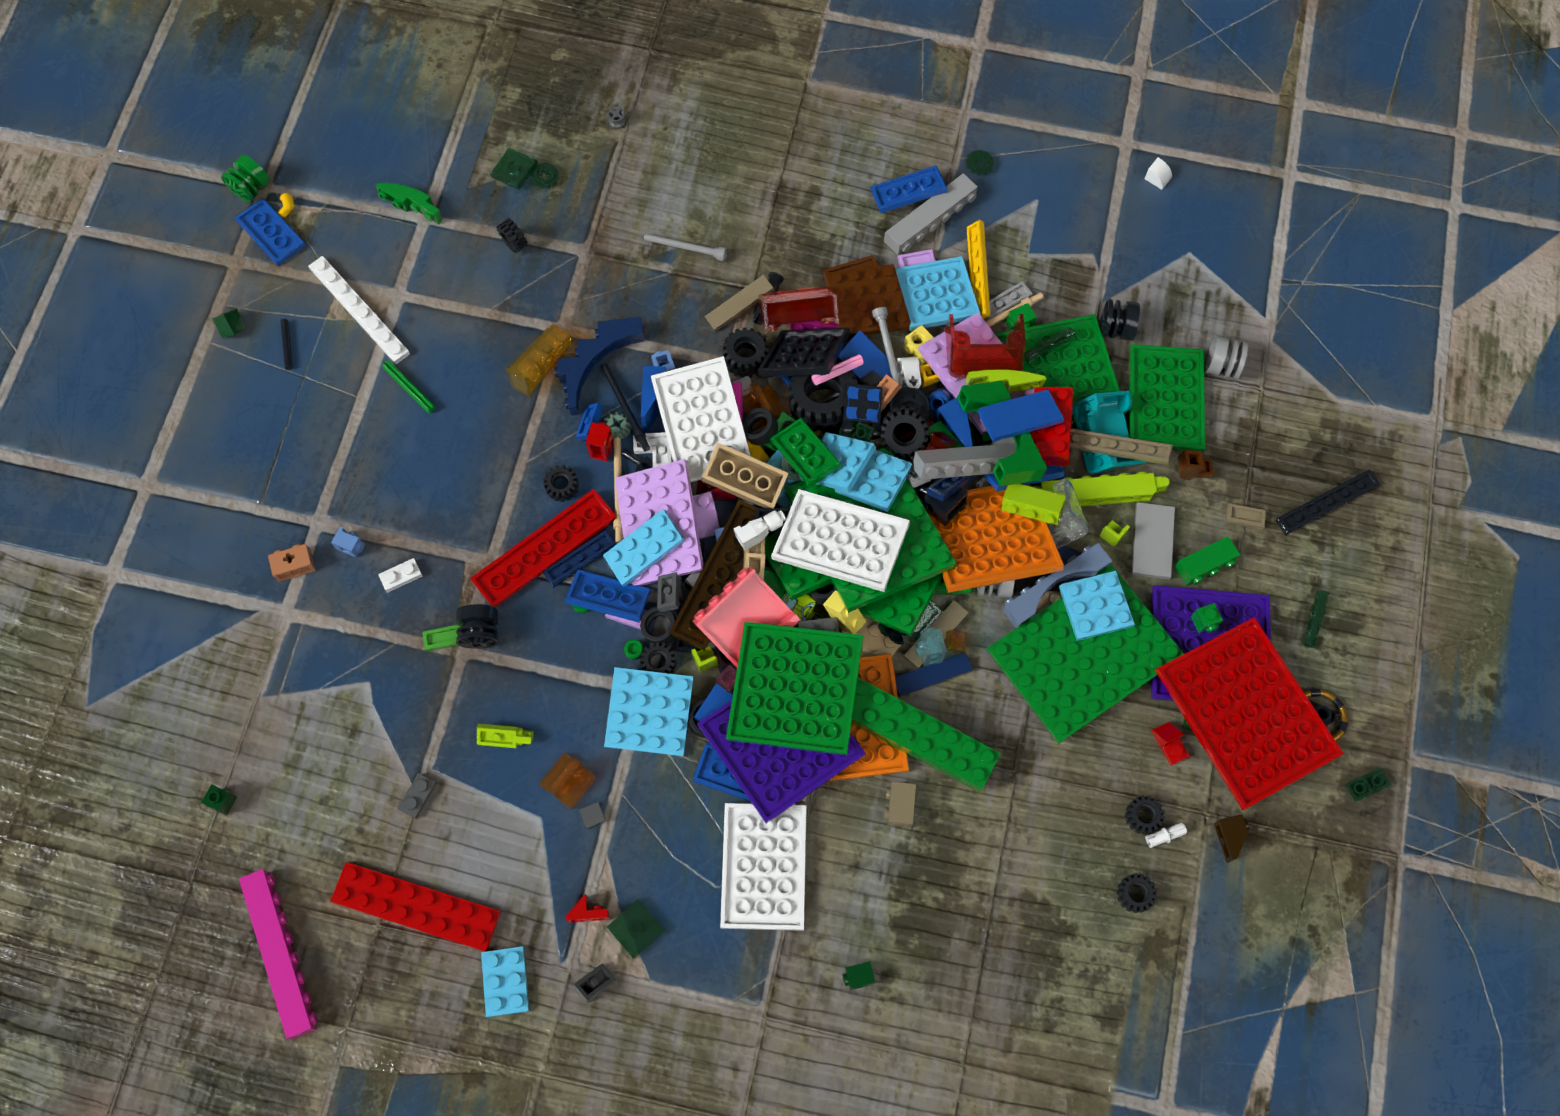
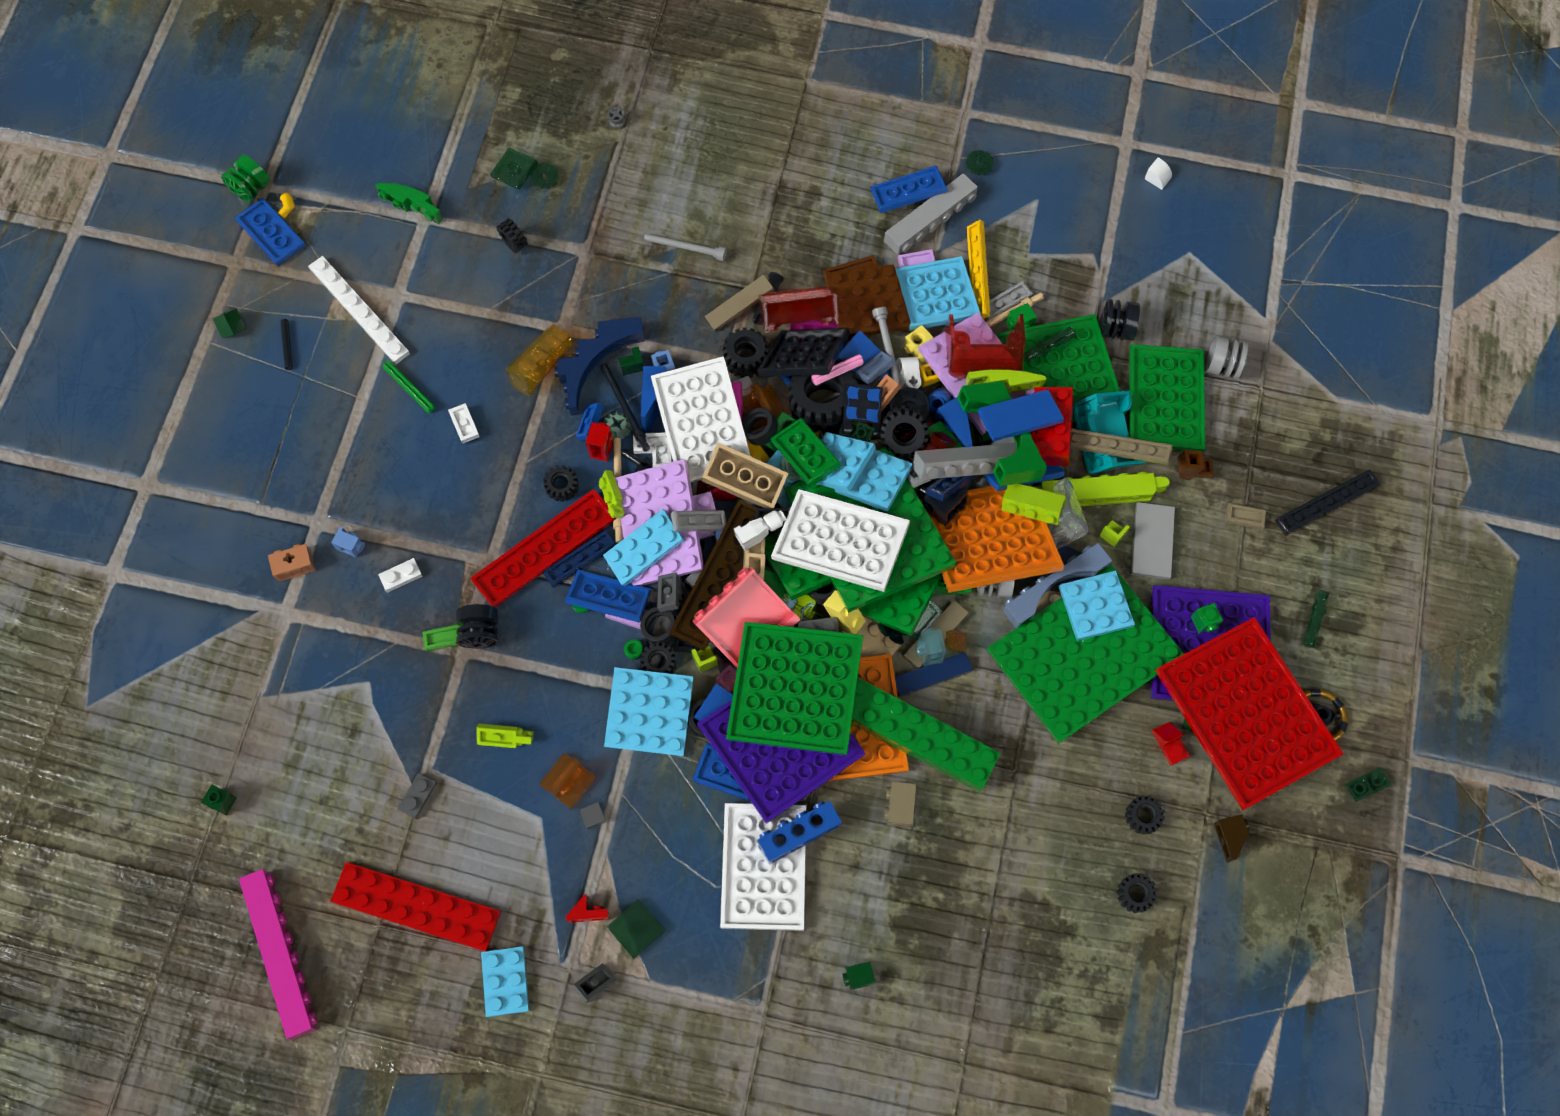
(463, 423): none -> white plate
(611, 494): none -> lime hinge
(632, 363): none -> dark green panel
(698, 520): none -> light grey tile
(774, 852): none -> blue brick
(875, 367): none -> sand blue tile
(1166, 835): white axle -> none
(1207, 561): green brick -> none

